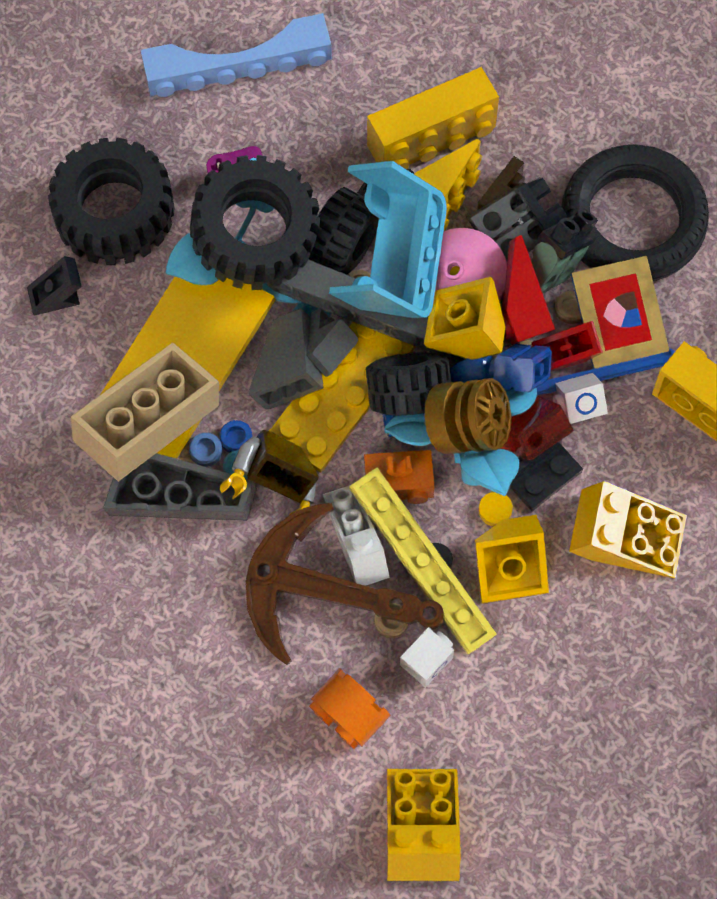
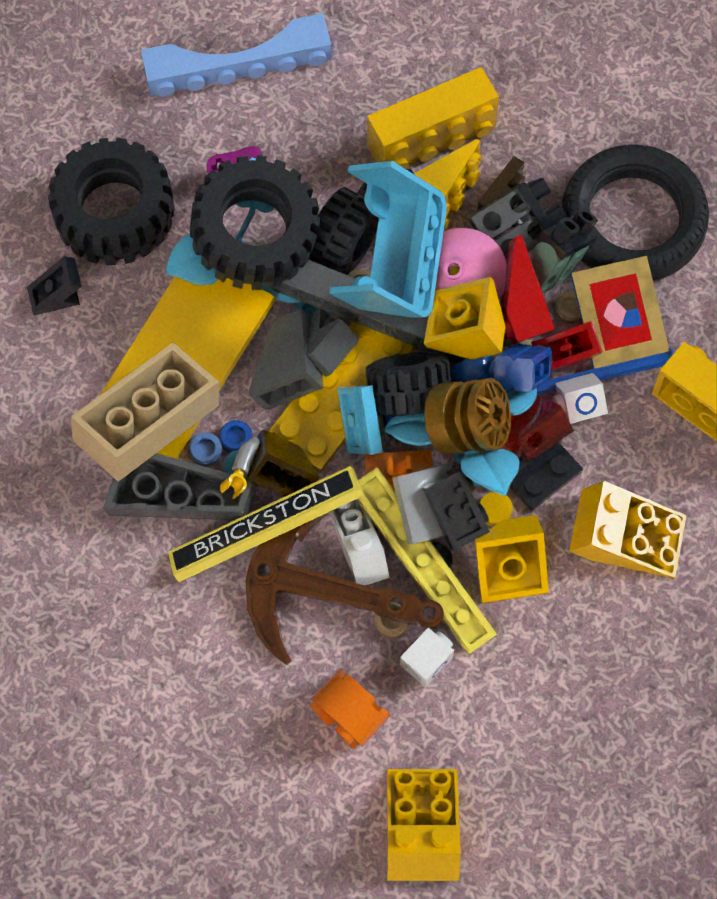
(265, 524): none -> tile
(360, 419): none -> medium azure plate
(414, 507): none -> light grey slope
(456, 508): none -> black bracket

